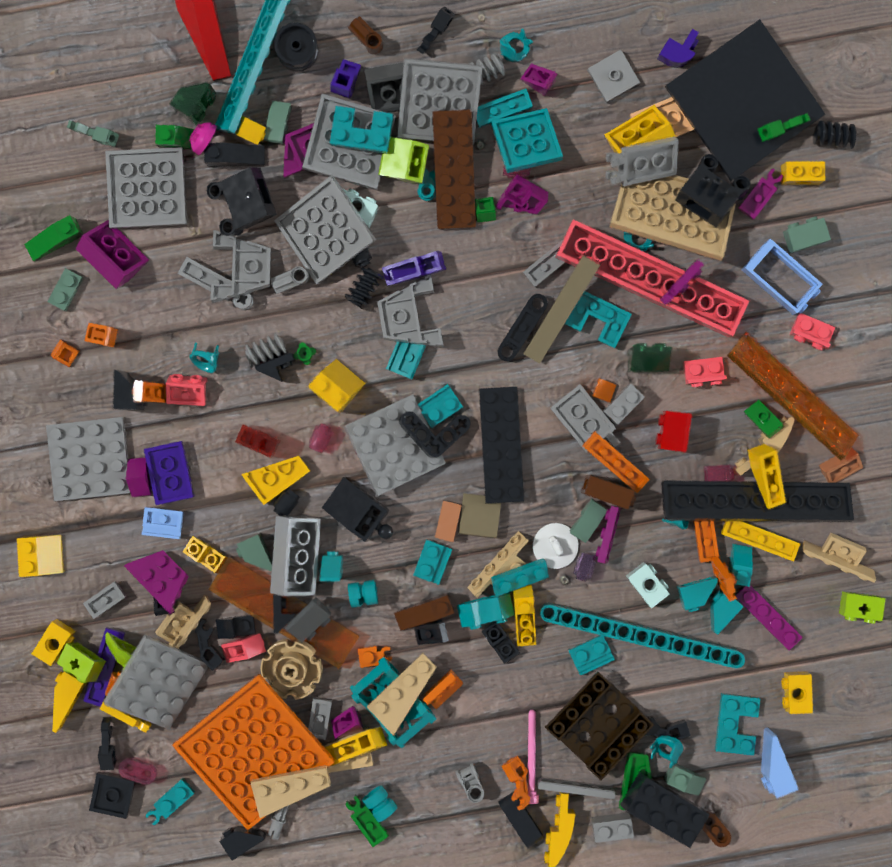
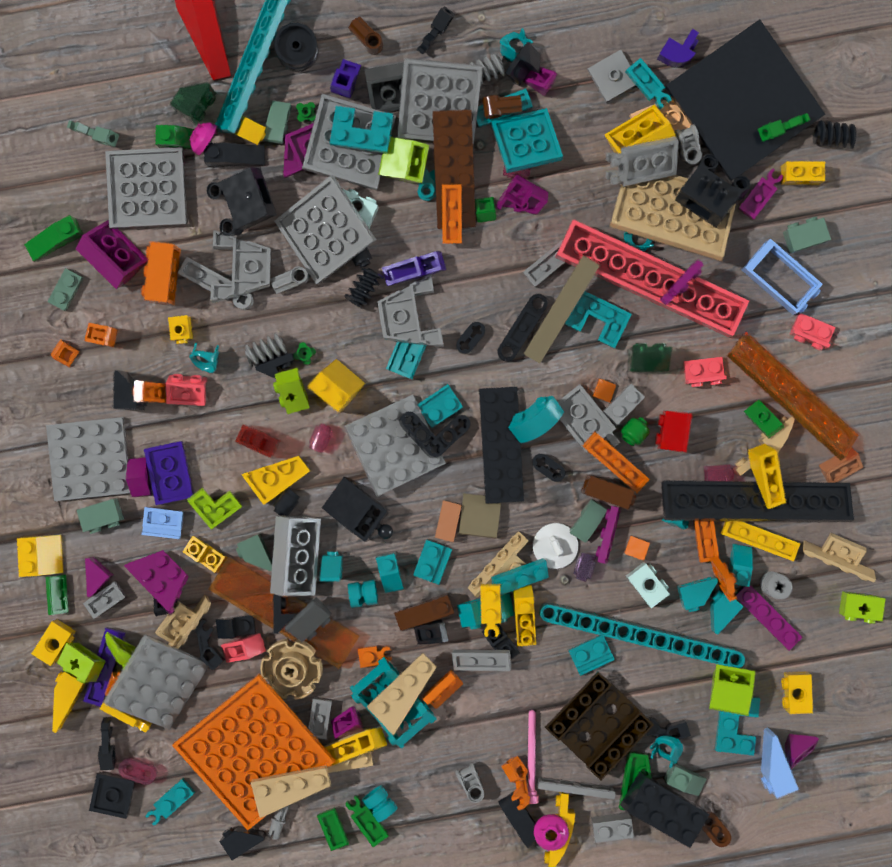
(57, 594): none -> green plate
(96, 576): none -> magenta slope
(99, 515): none -> sand green brick
(161, 273): none -> orange brick
(180, 329): none -> yellow brick
(214, 512): none -> lime plate
(291, 390): none -> lime brick
(310, 116): none -> green plate
(333, 829): none -> green plate
(389, 572): none -> teal slope
(451, 213): none -> orange plate
(474, 340): none -> black beam
(481, 660): none -> light grey plate
(490, 607): none -> yellow plate
(497, 106): none -> reddish brown piece
(526, 61): none -> black slope
(536, 419): none -> teal brick
(545, 471): none -> black beam
(555, 823): none -> dark pink piece
(635, 431): none -> green head
(637, 548): none -> orange slope
(647, 82): none -> teal plate
(689, 140): none -> light grey piece
(732, 690): none -> lime slope
(782, 585): none -> light grey piece
(798, 747): none -> magenta slope

